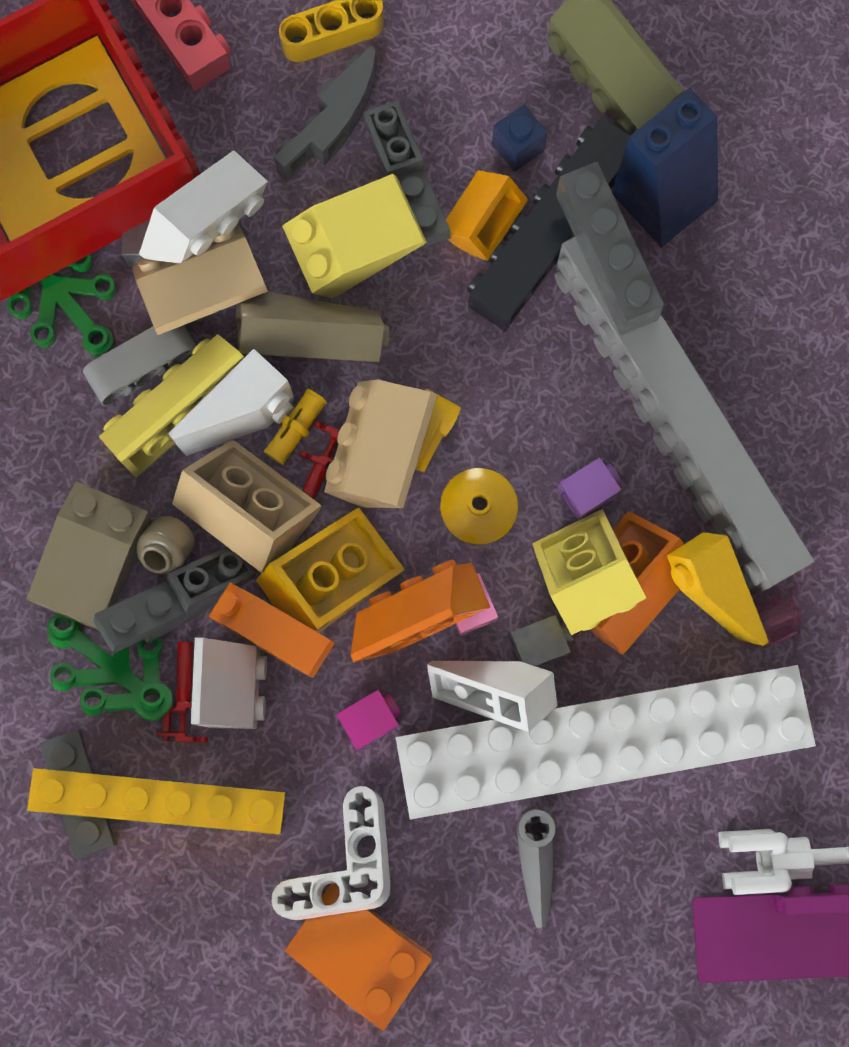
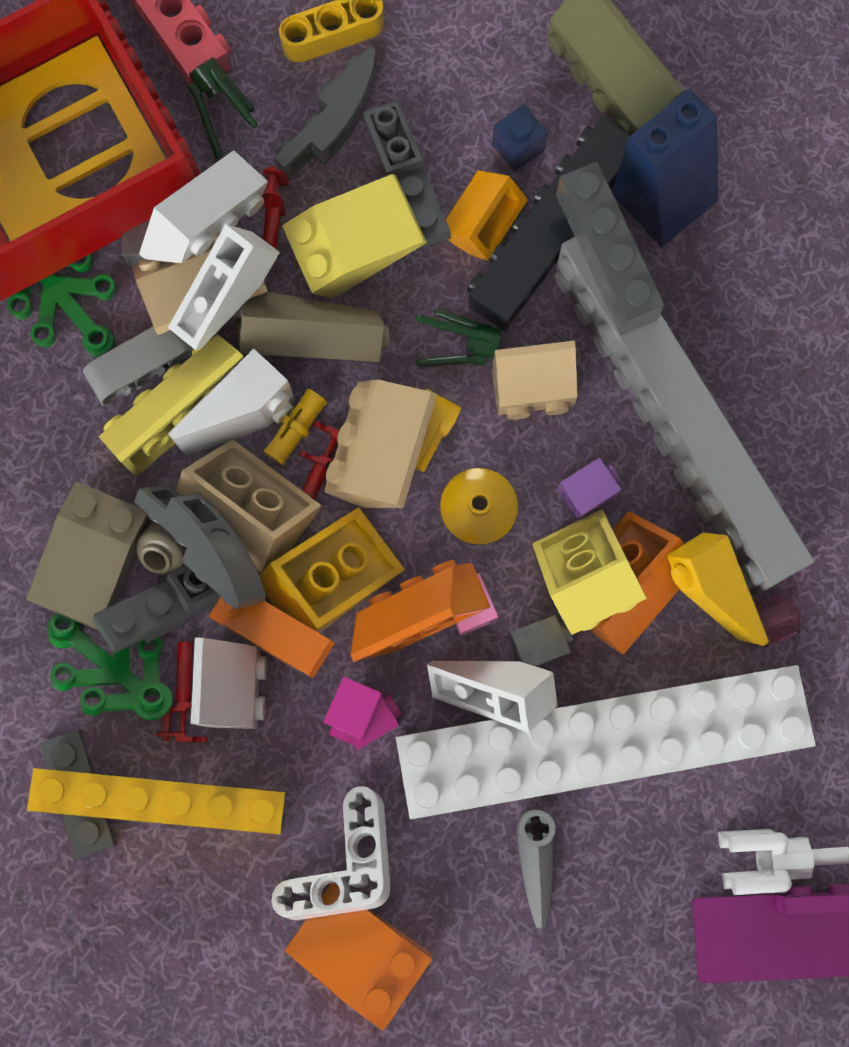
(211, 79): none -> dark green plant
(211, 543): none -> dark grey slope
(223, 284): none -> white slope
(273, 204): none -> red piece
(352, 710): none -> dark pink brick
(481, 339): none -> dark green plant
(535, 379): none -> tan slope

